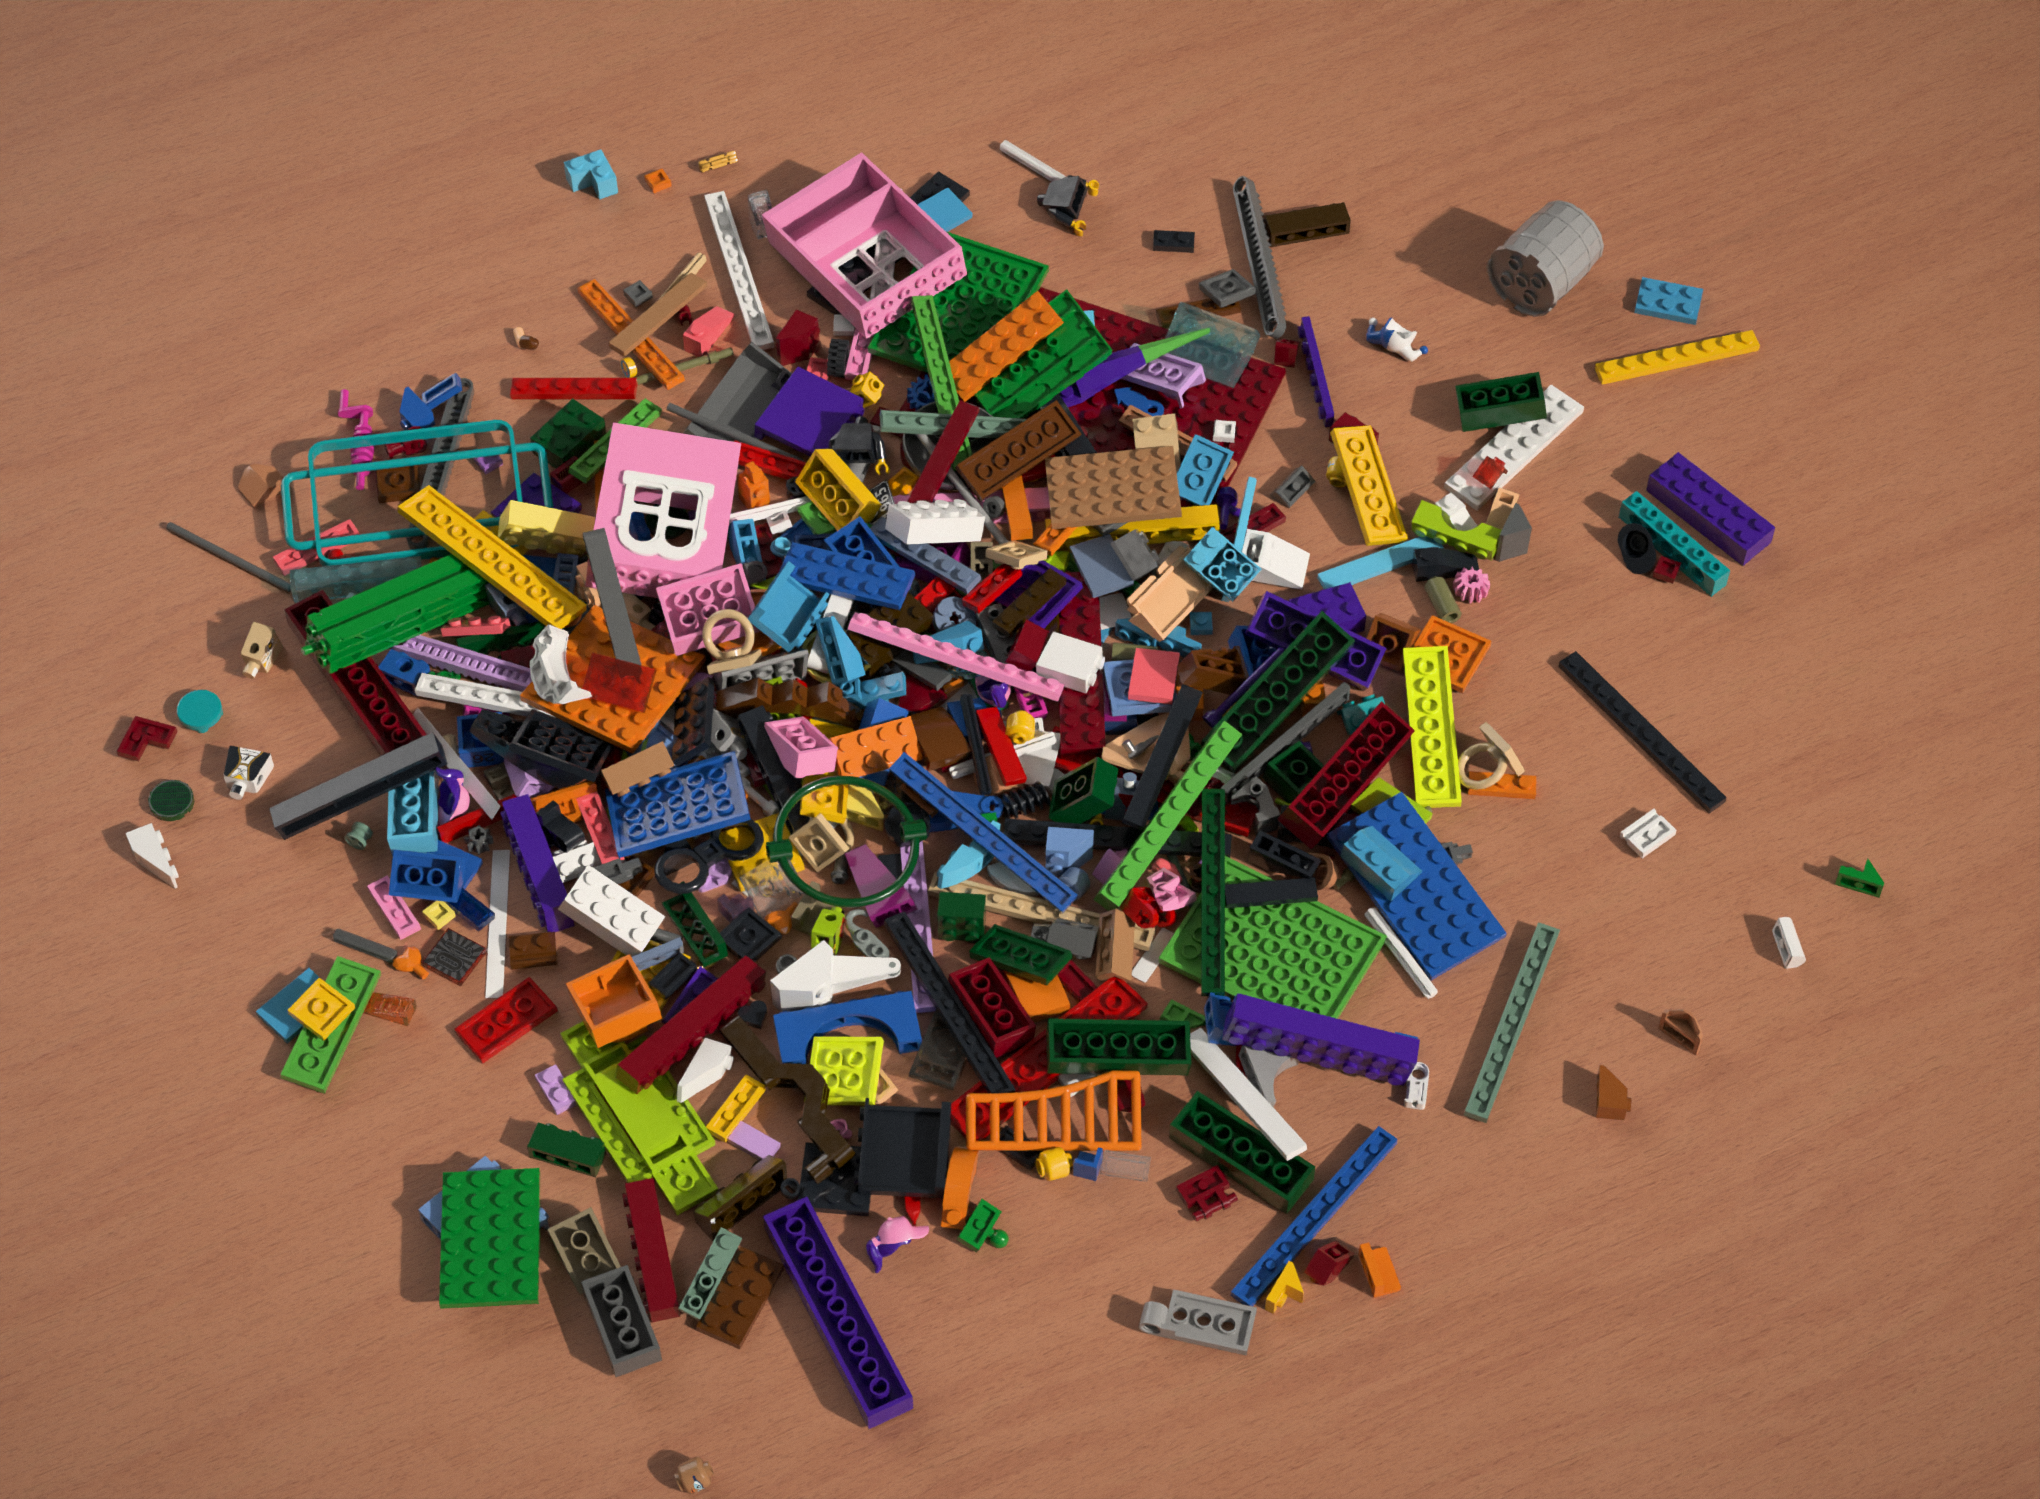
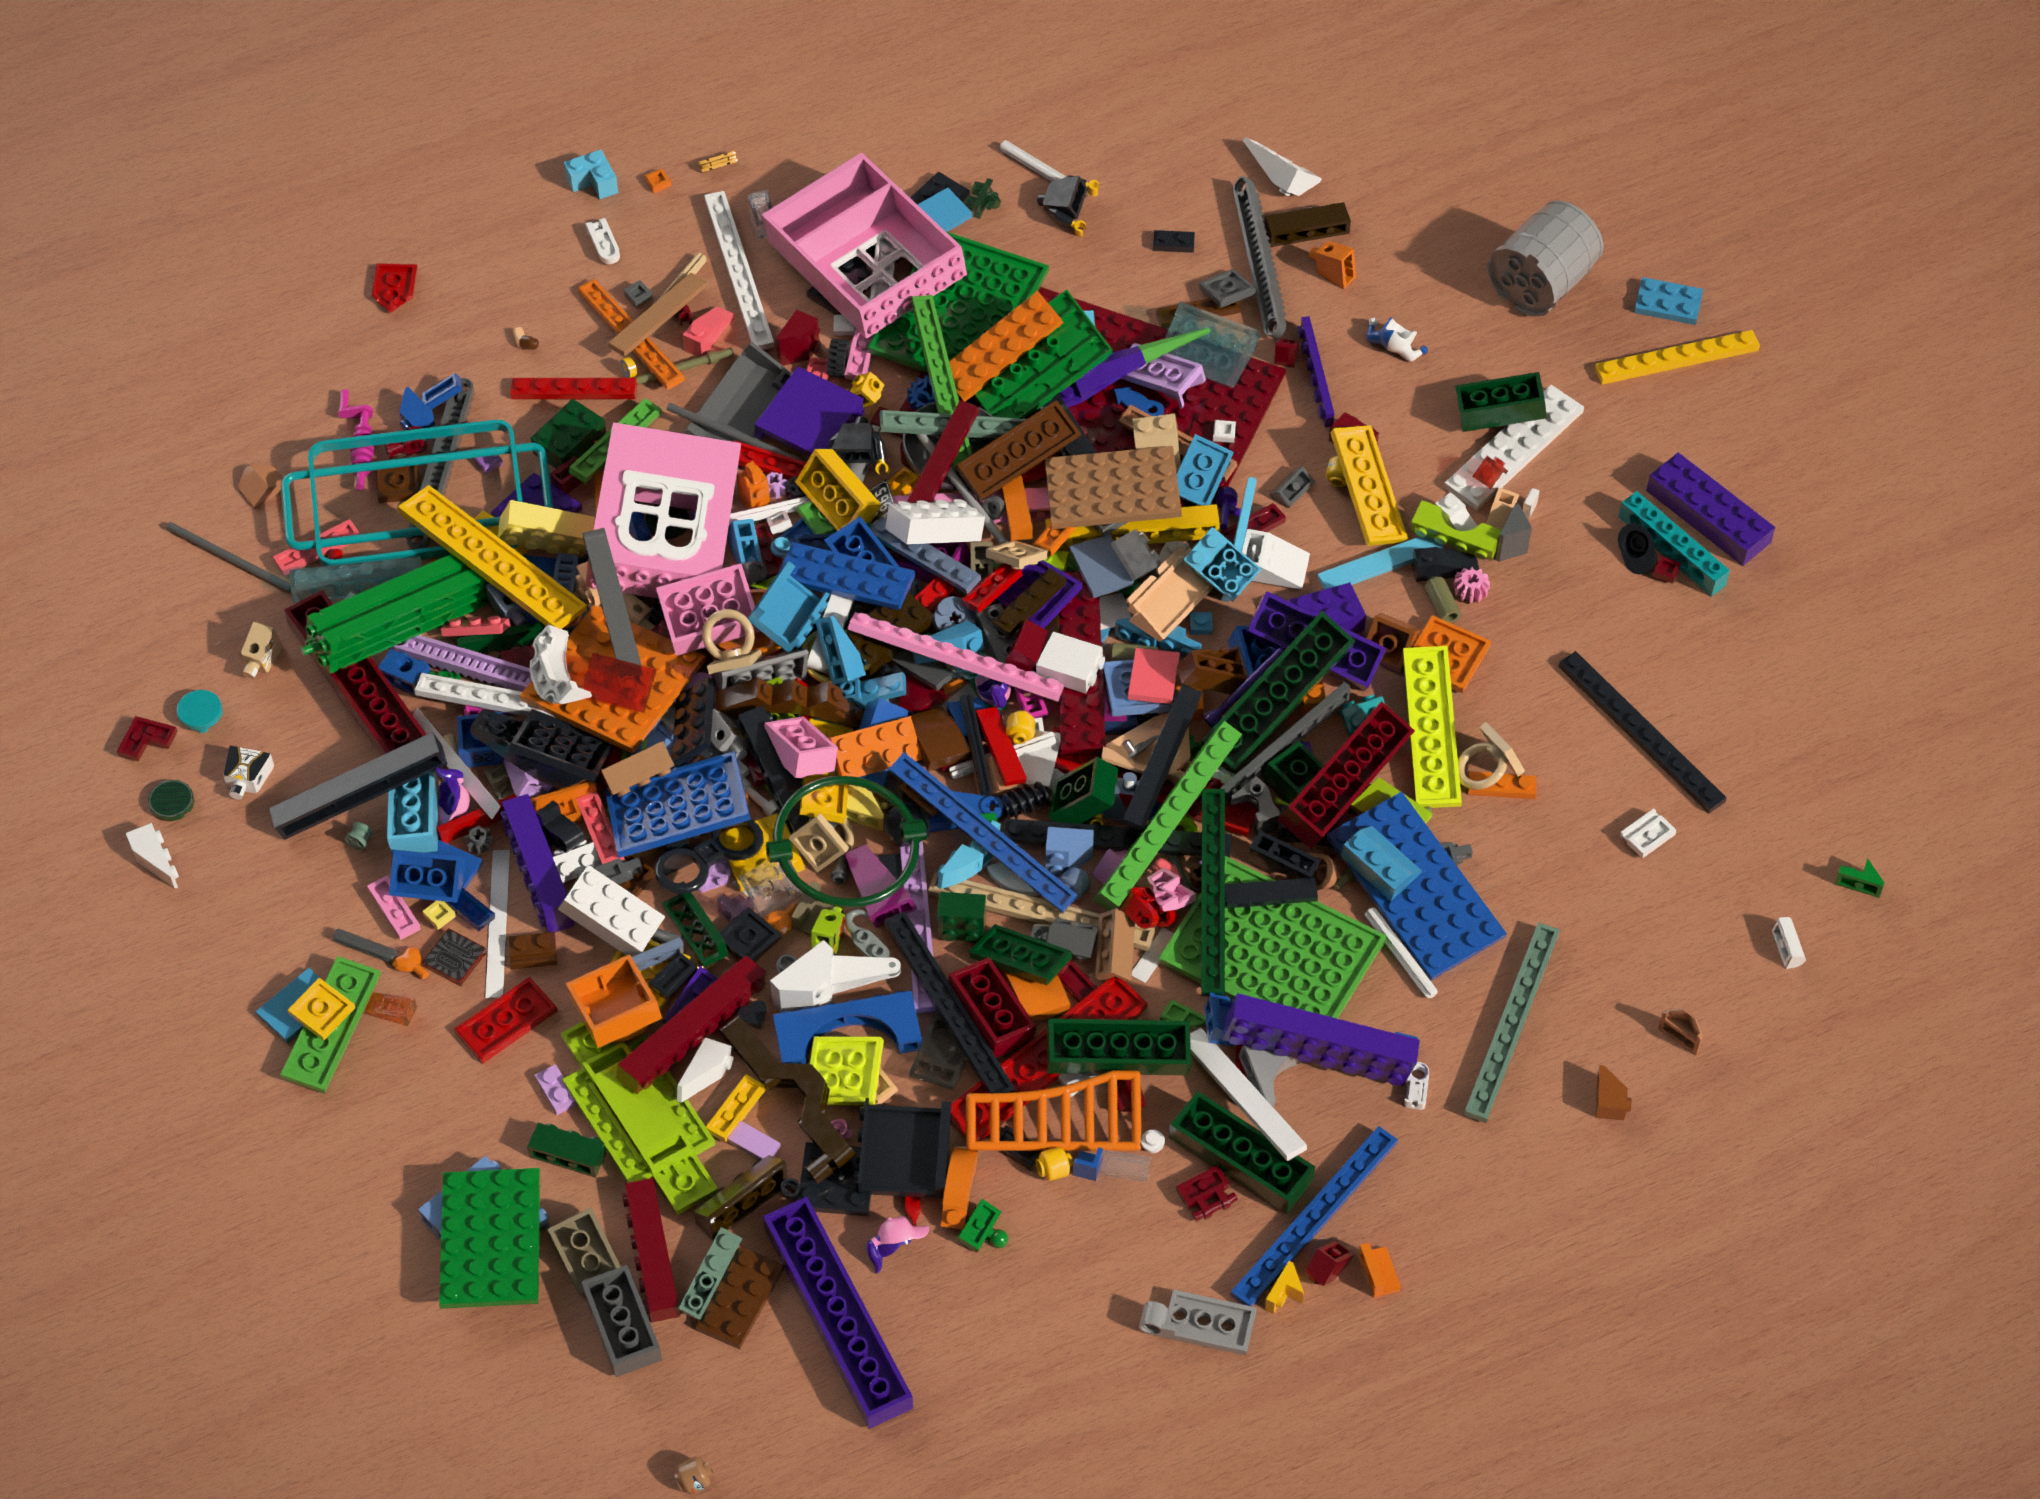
(394, 284): none -> red tile
(603, 241): none -> white plate
(776, 485): none -> lavender gear
(985, 199): none -> clear green hips
(1152, 1141): none -> white plate
(1282, 170): none -> white wedge
(1335, 263): none -> orange torso
(1530, 502): none -> white tile

